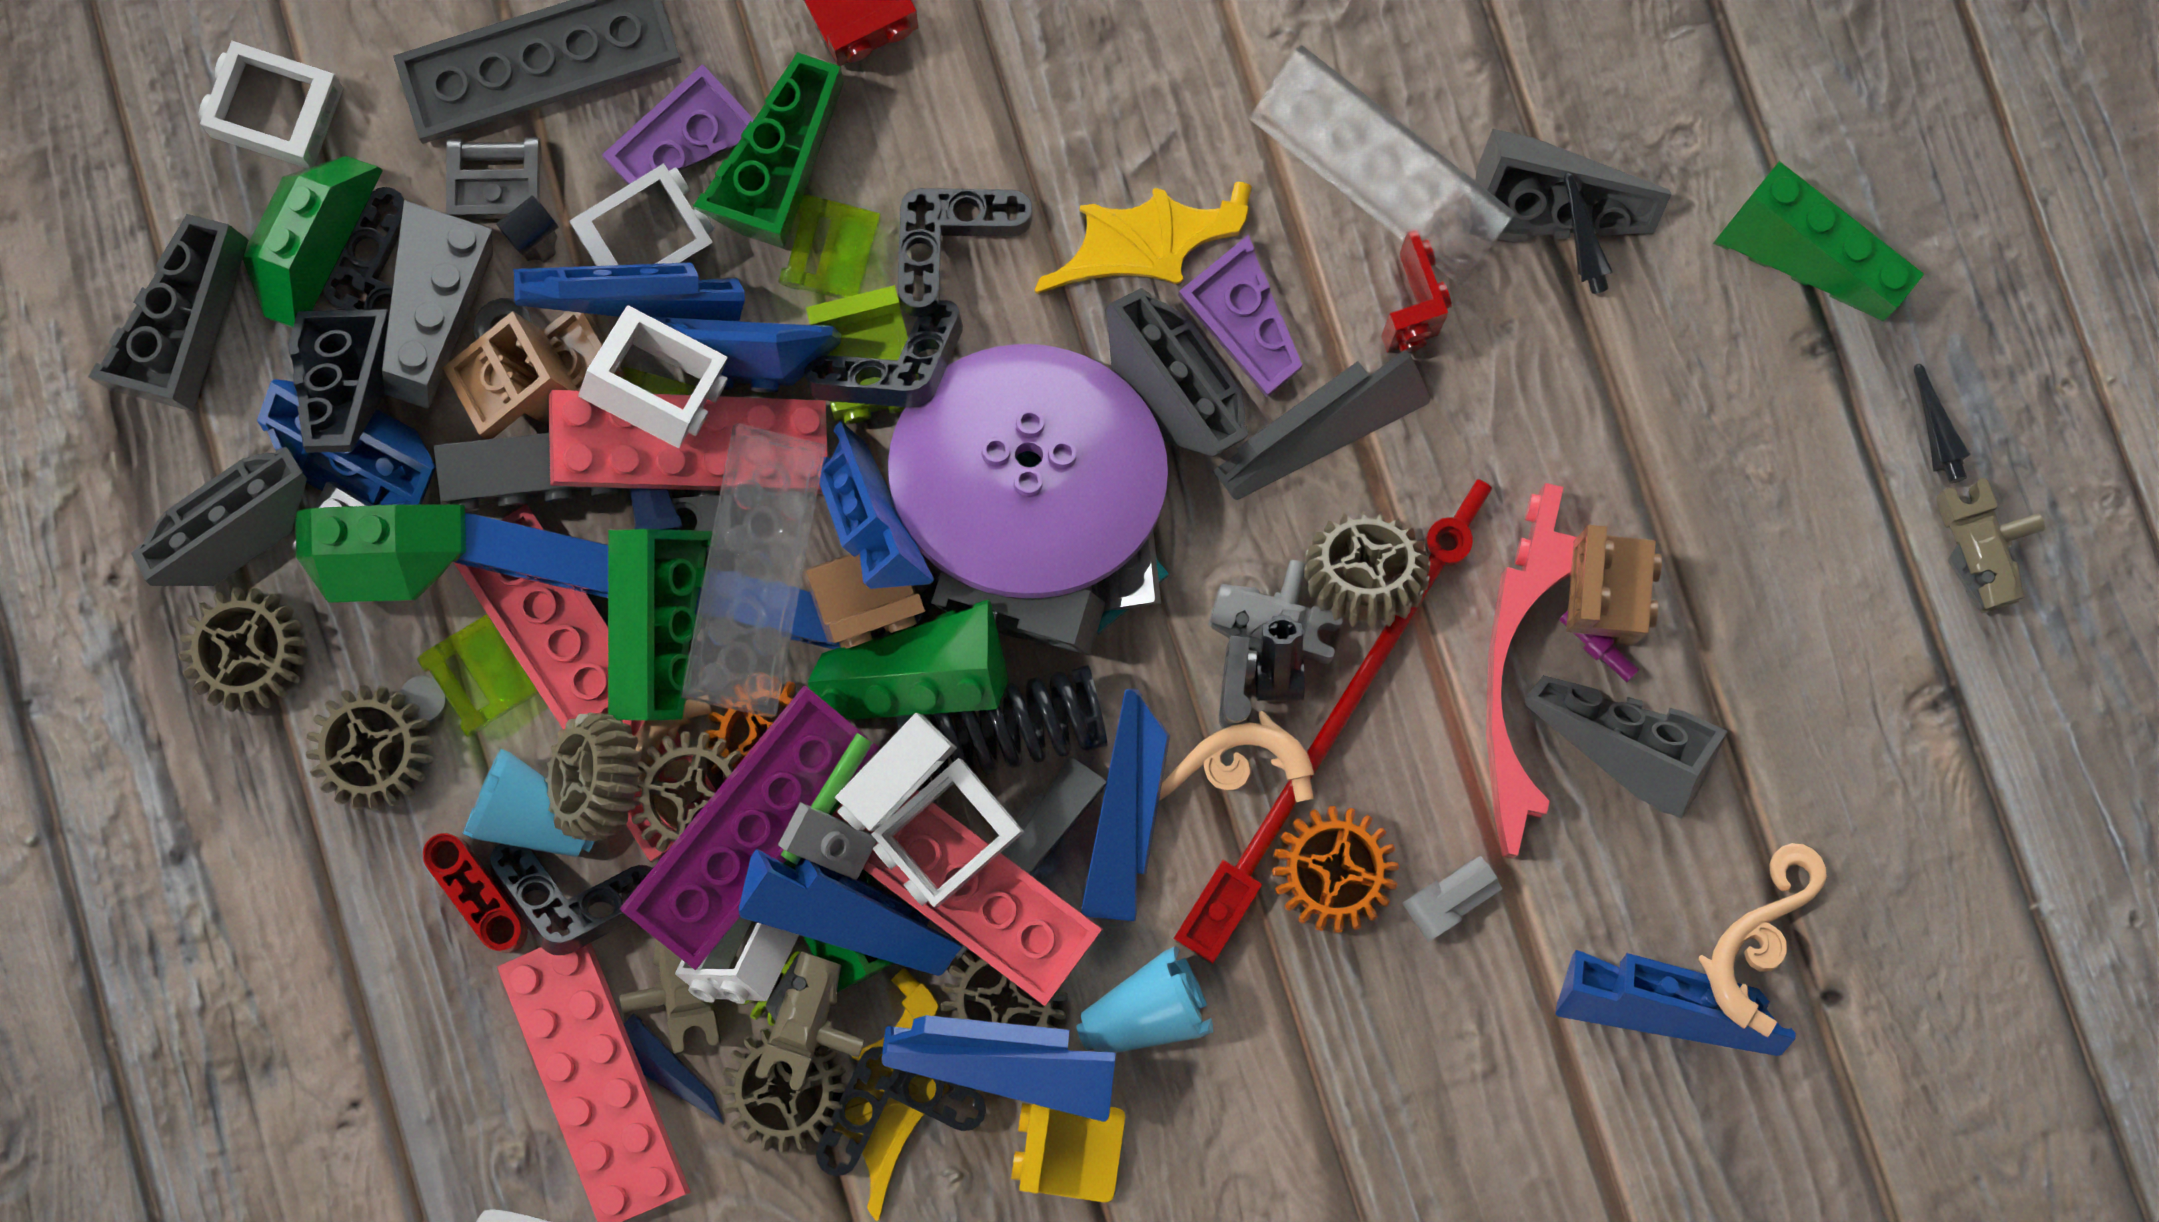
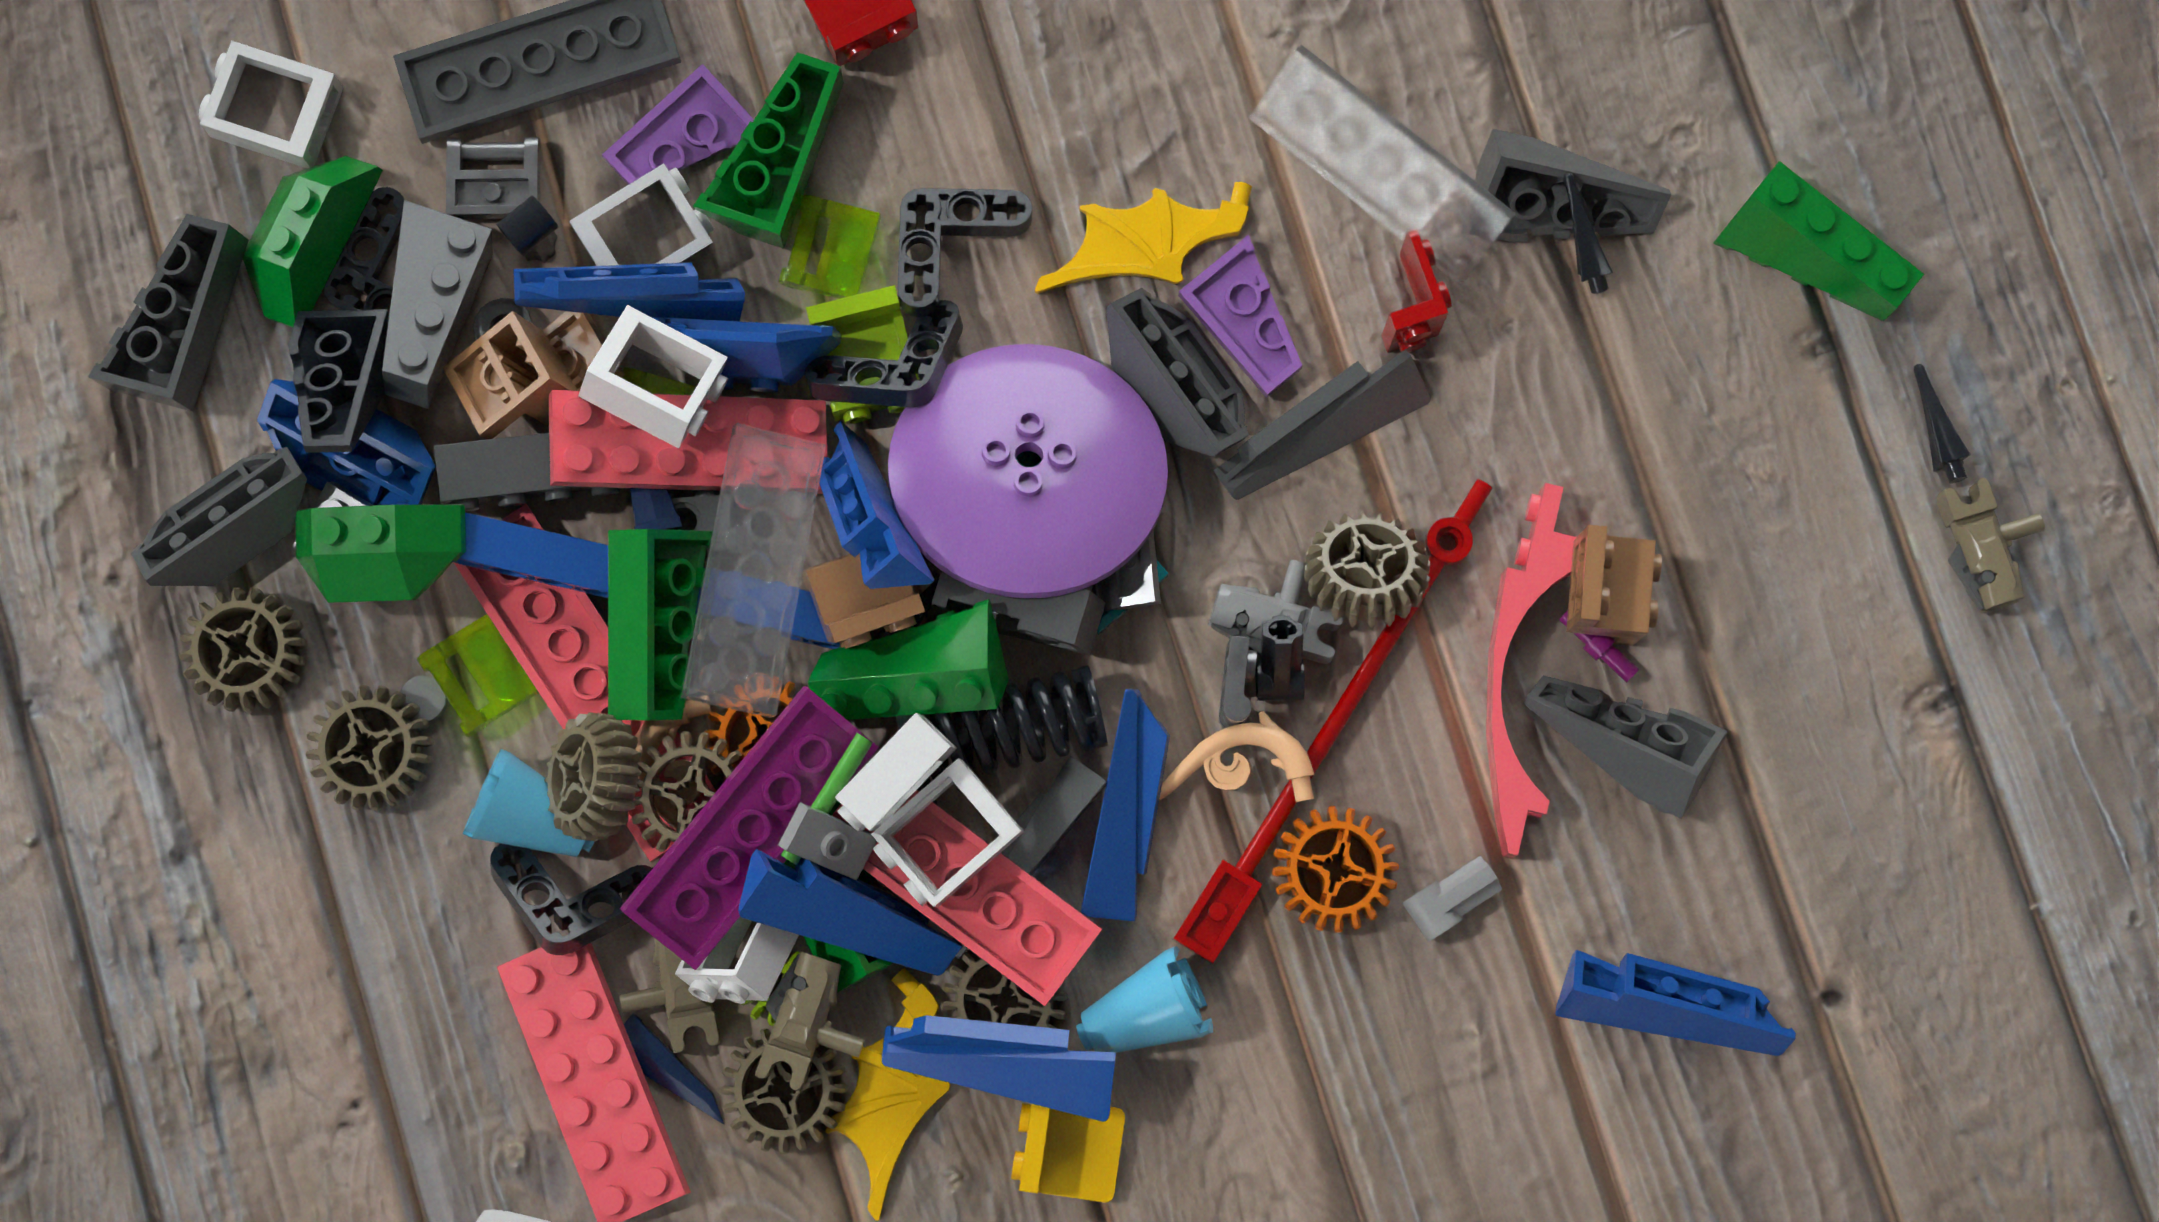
(459, 892): red beam -> none
(895, 1088): black beam -> none
(1755, 925): light nougat plant -> none

